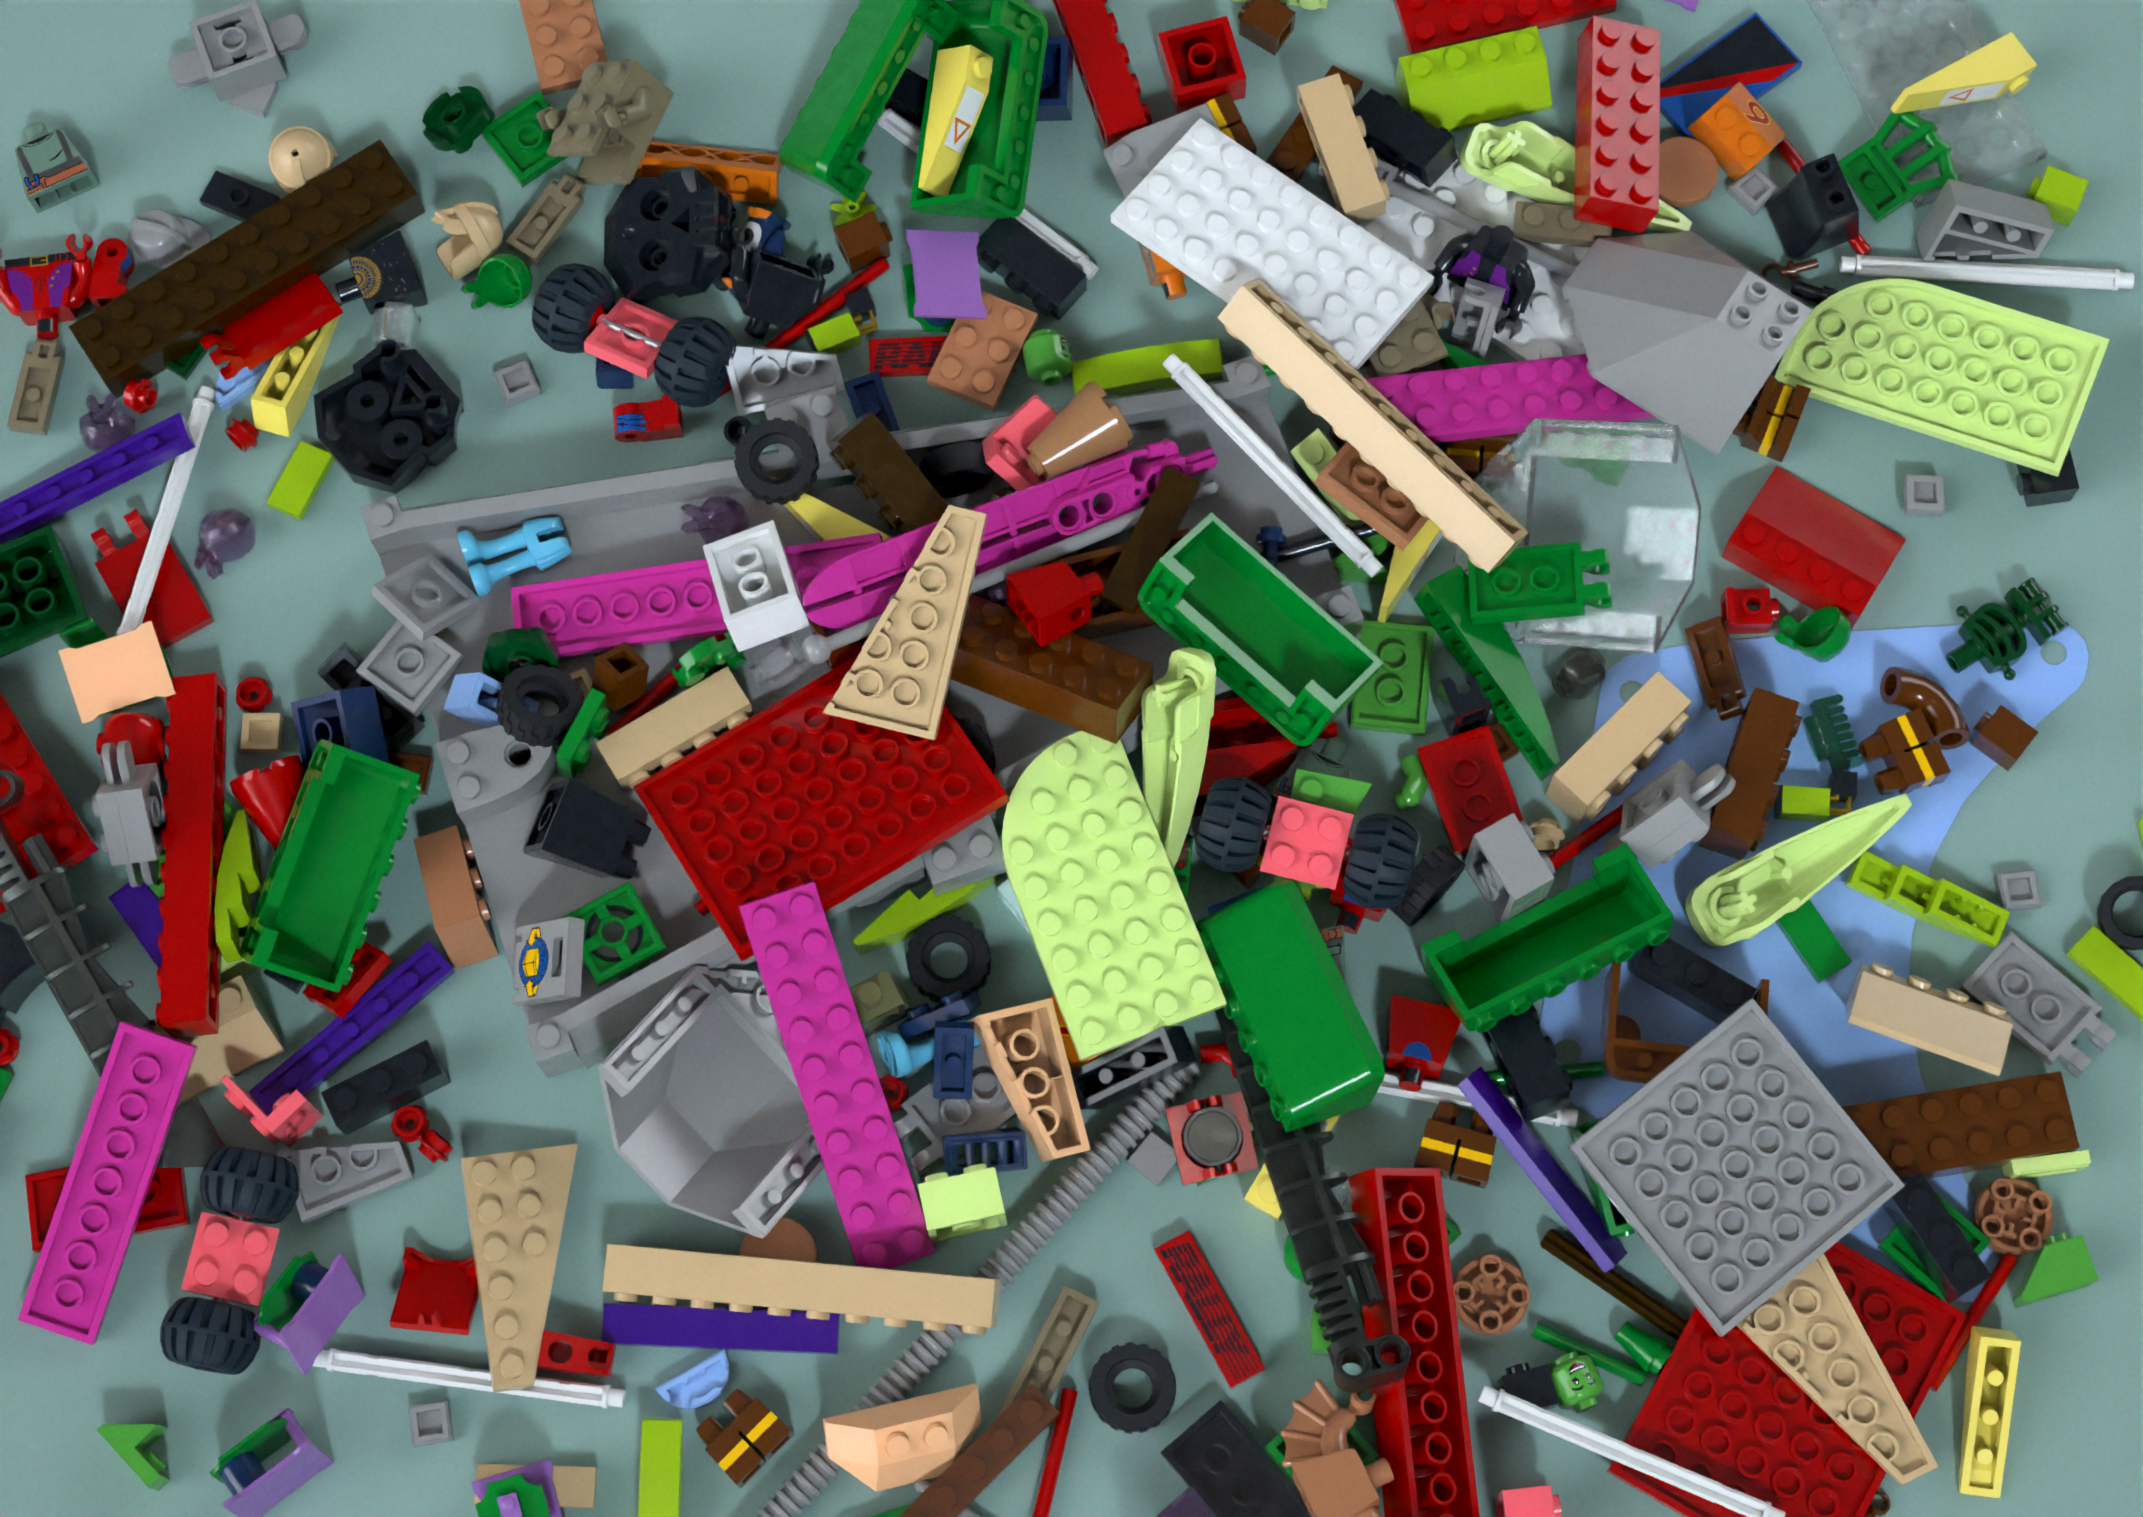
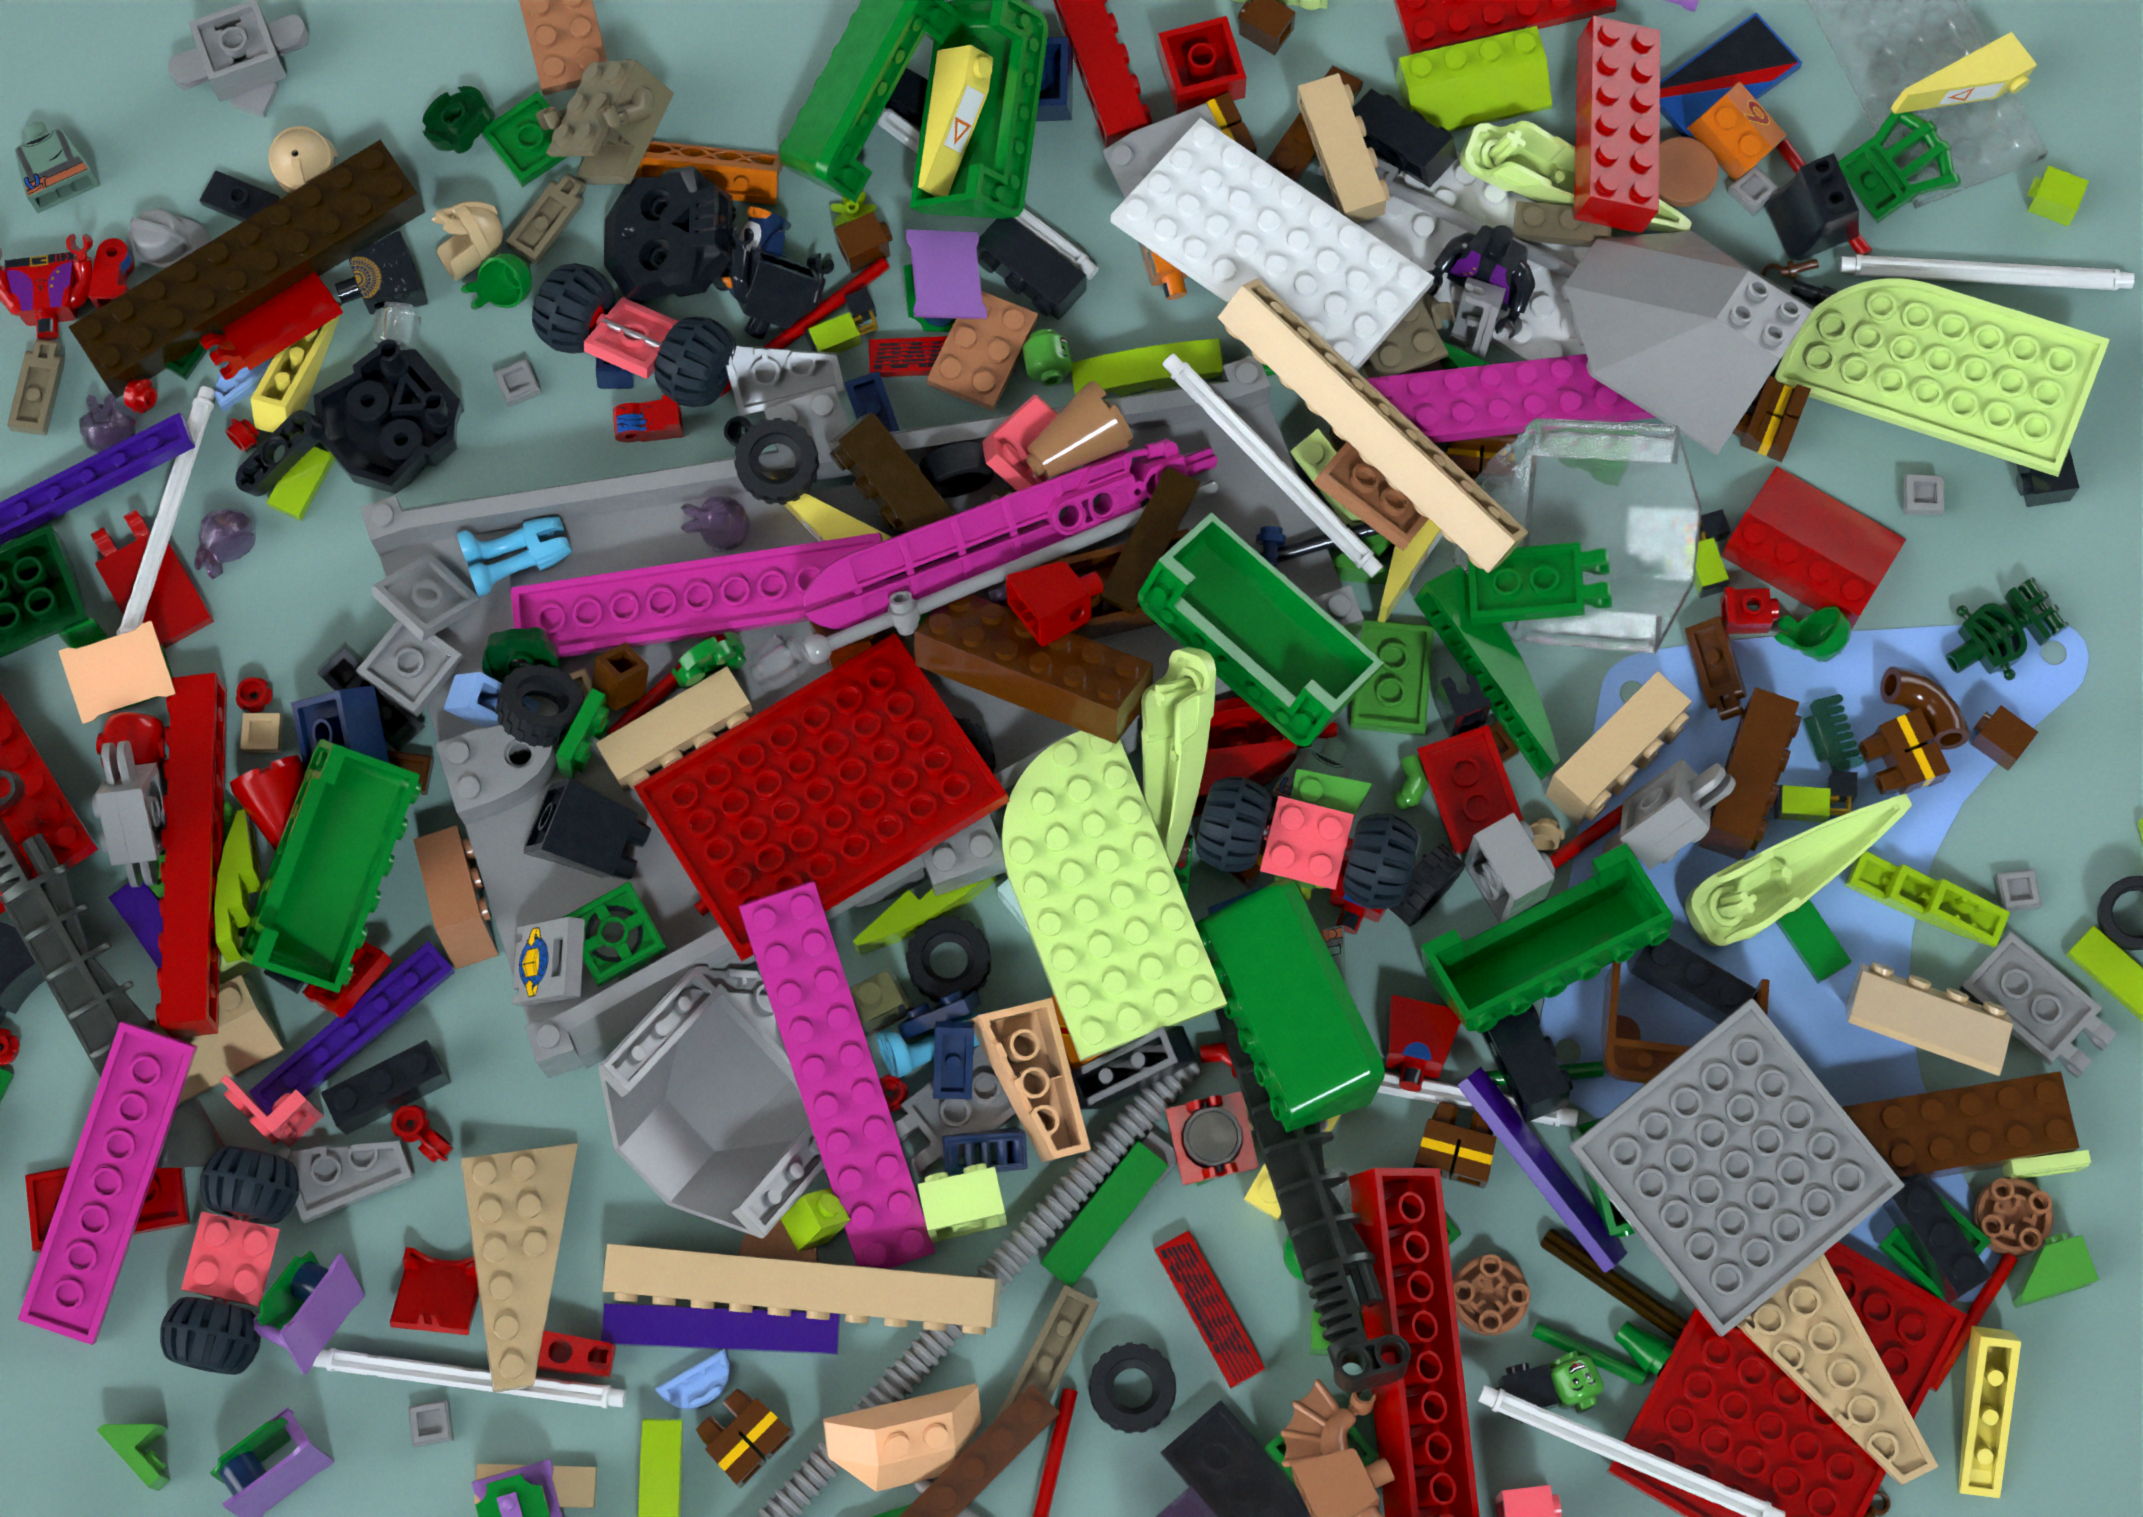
(263, 456): none -> black beam
(755, 586): white slope -> none
(815, 1219): none -> lime brick
(913, 647): tan wing -> none
(1104, 1215): none -> green tile
(1578, 672): clear smoke head -> none
(1710, 570): none -> piece
(1983, 222): light grey wedge -> none

